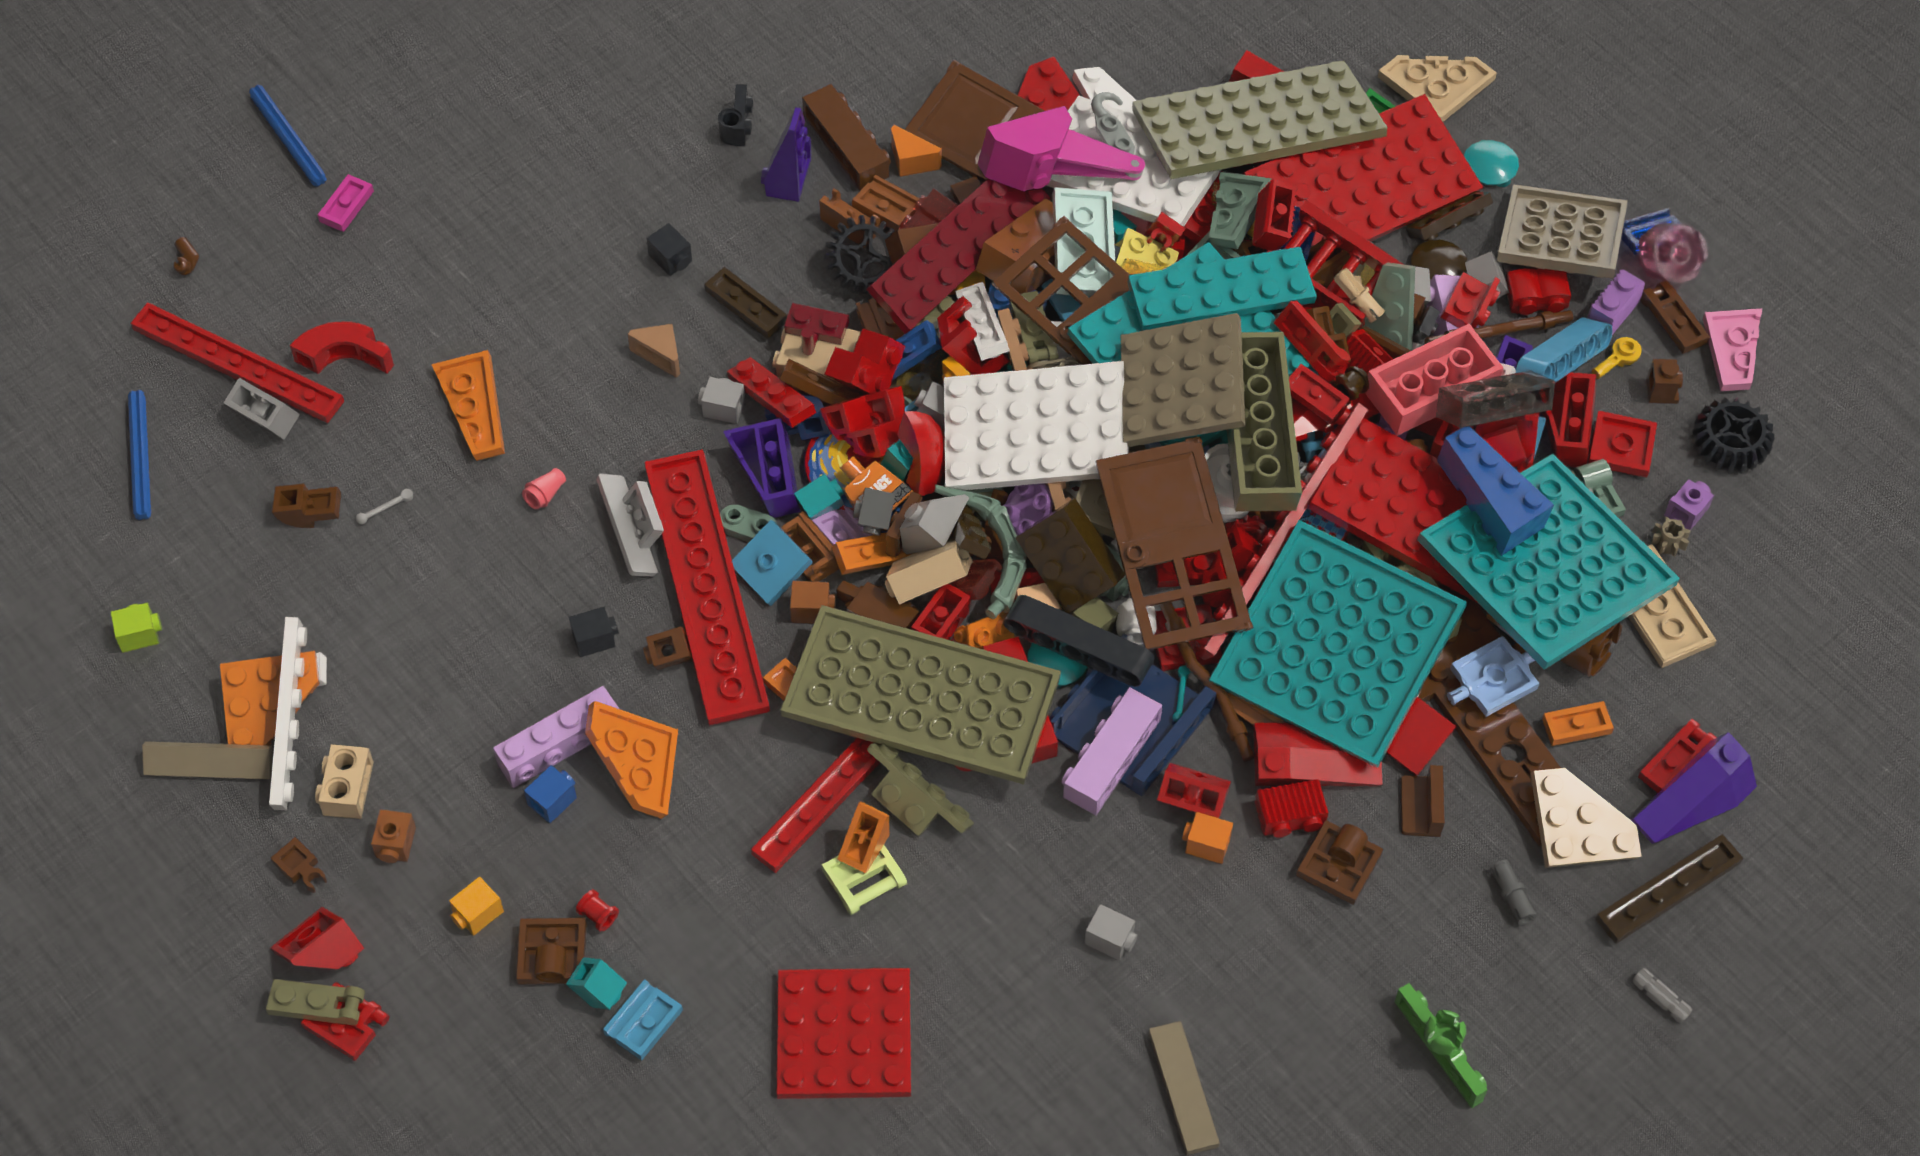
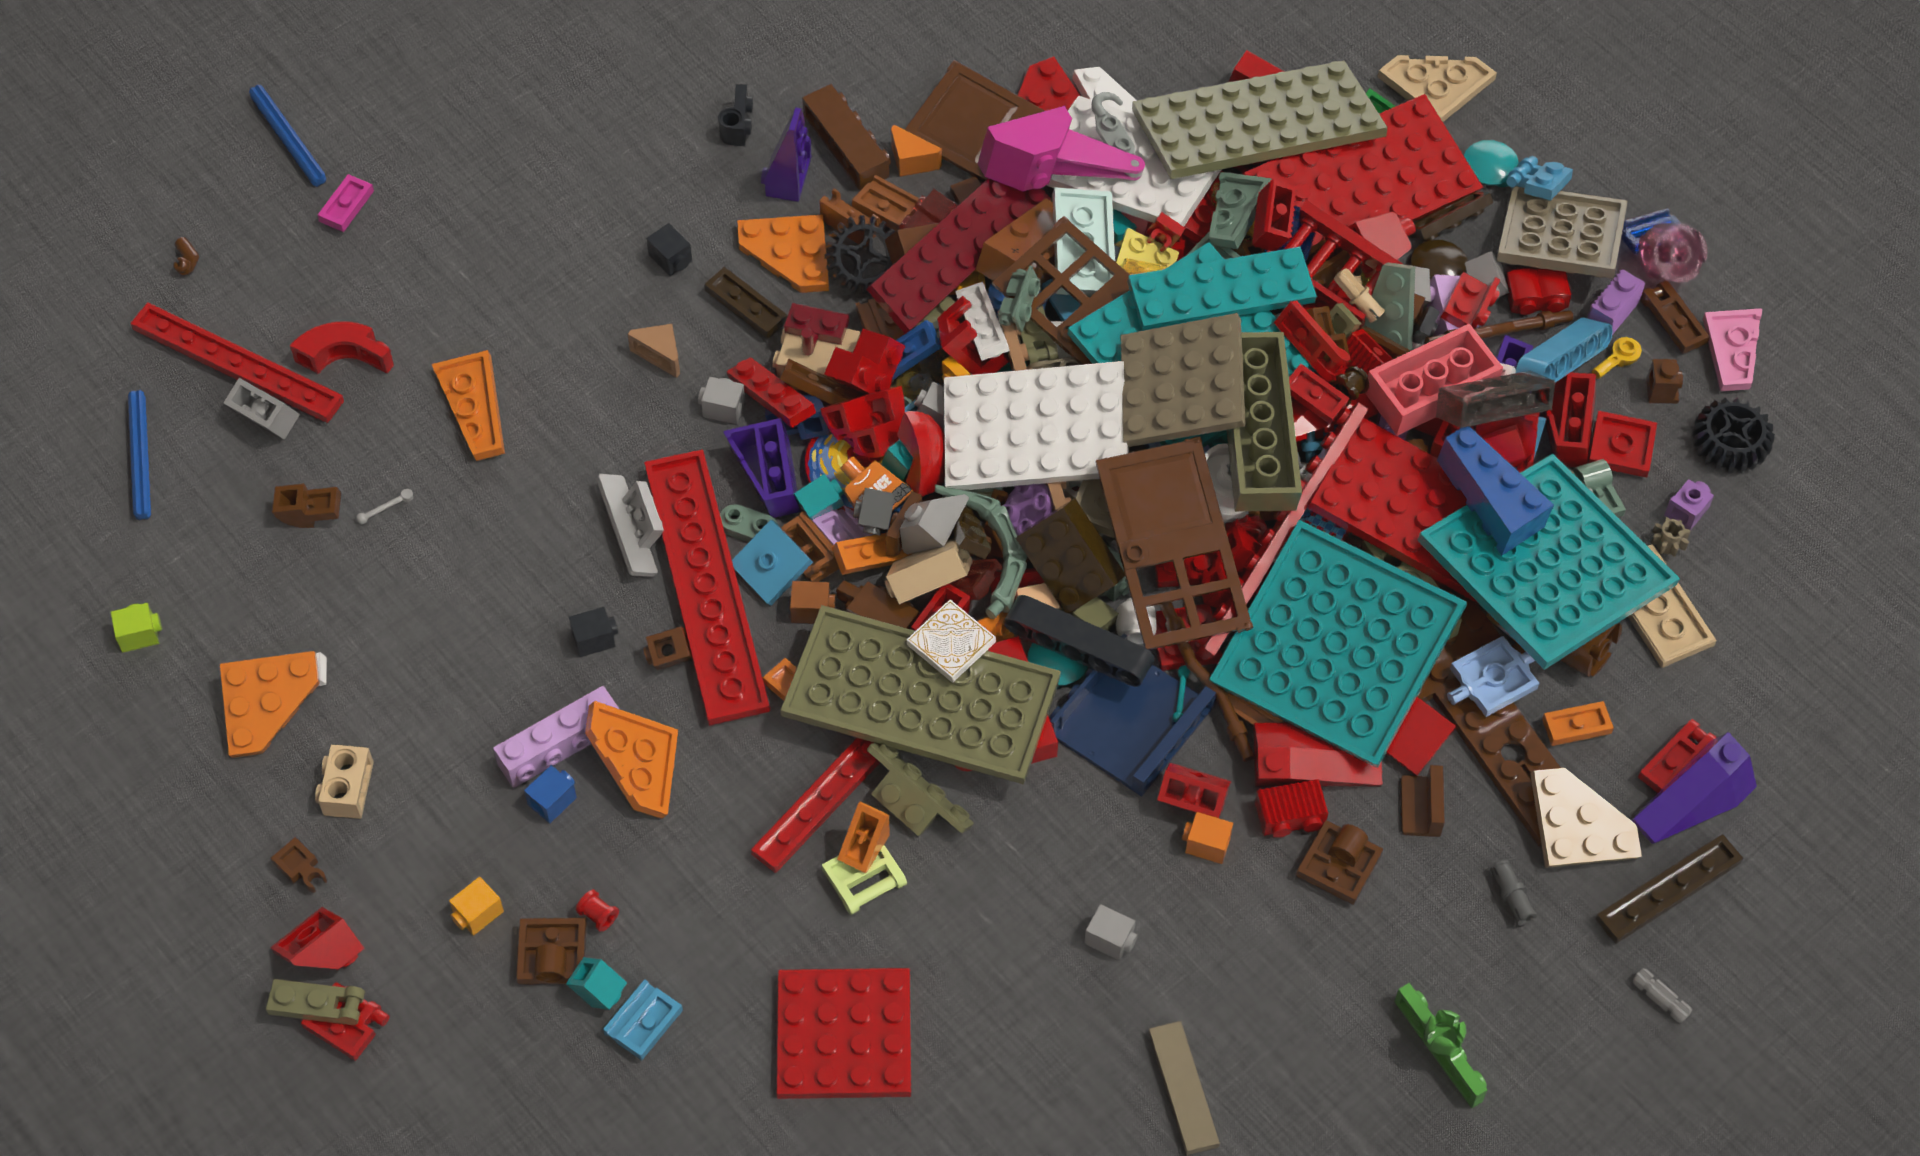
(207, 760): dark tan tile -> none
(286, 726): white plate -> none
(393, 836): dark orange brick -> none
(542, 489): coral cone -> none
(788, 249): none -> orange plate
(951, 641): none -> tile
(1024, 287): none -> sand green hinge
(1111, 751): lavender brick -> none
(1386, 233): none -> torso
(1538, 180): none -> dark azure plate

